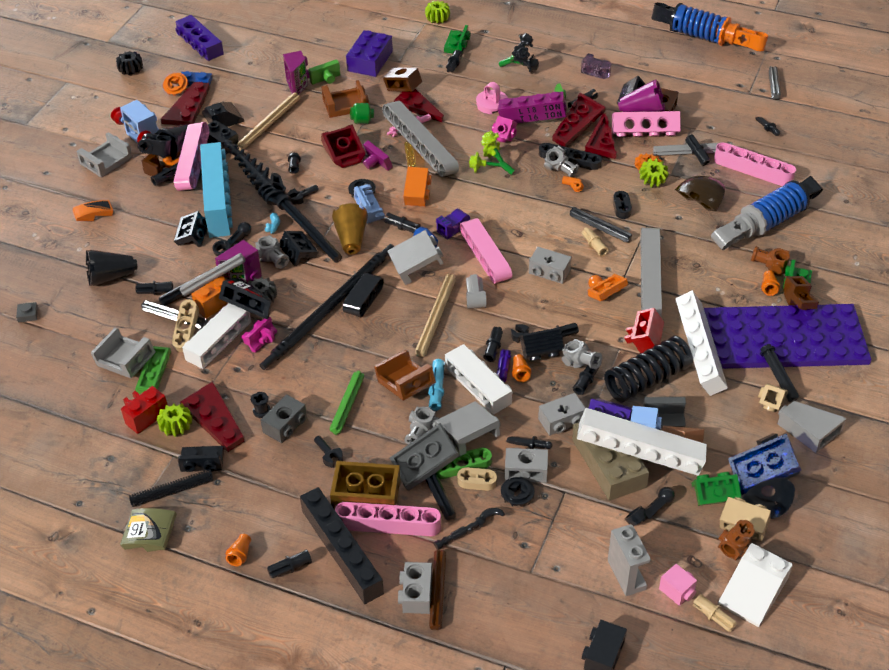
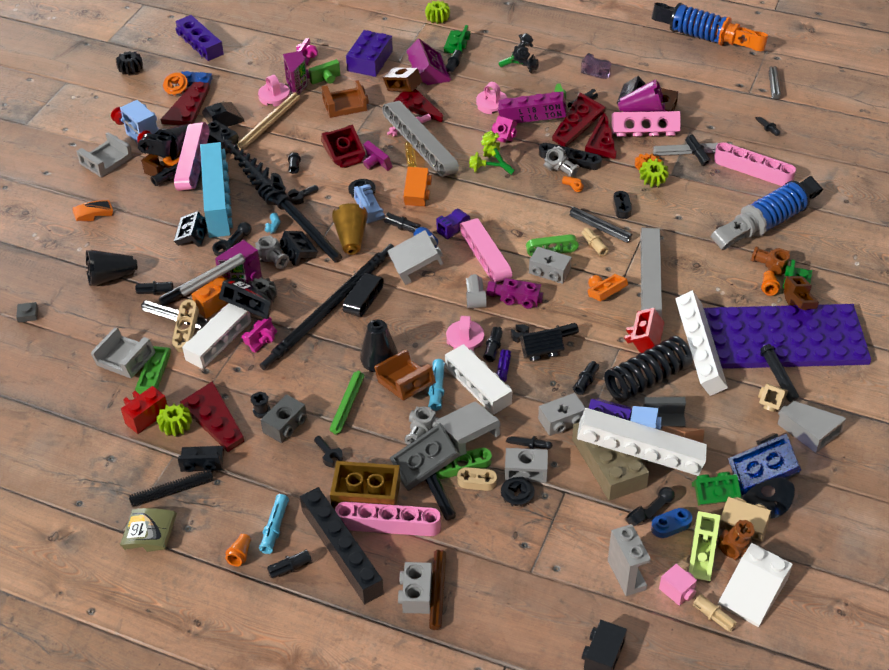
(271, 531): none -> medium azure pin
(273, 92): none -> bright pink tile
(308, 50): none -> dark pink hips
(361, 113): green head -> none
(377, 345): none -> black cone
(429, 63): none -> magenta slope
(435, 315): tan axle -> none
(463, 530): black piece -> none
(466, 333): none -> bright pink tile
(516, 292): none -> magenta brick
(521, 370): orange cone -> none
(546, 241): none -> bright green beam
(578, 354): light grey connector -> none
(672, 521): none -> blue plate
(704, 190): dark brown brick -> none
(704, 545): none -> yellowish green slope

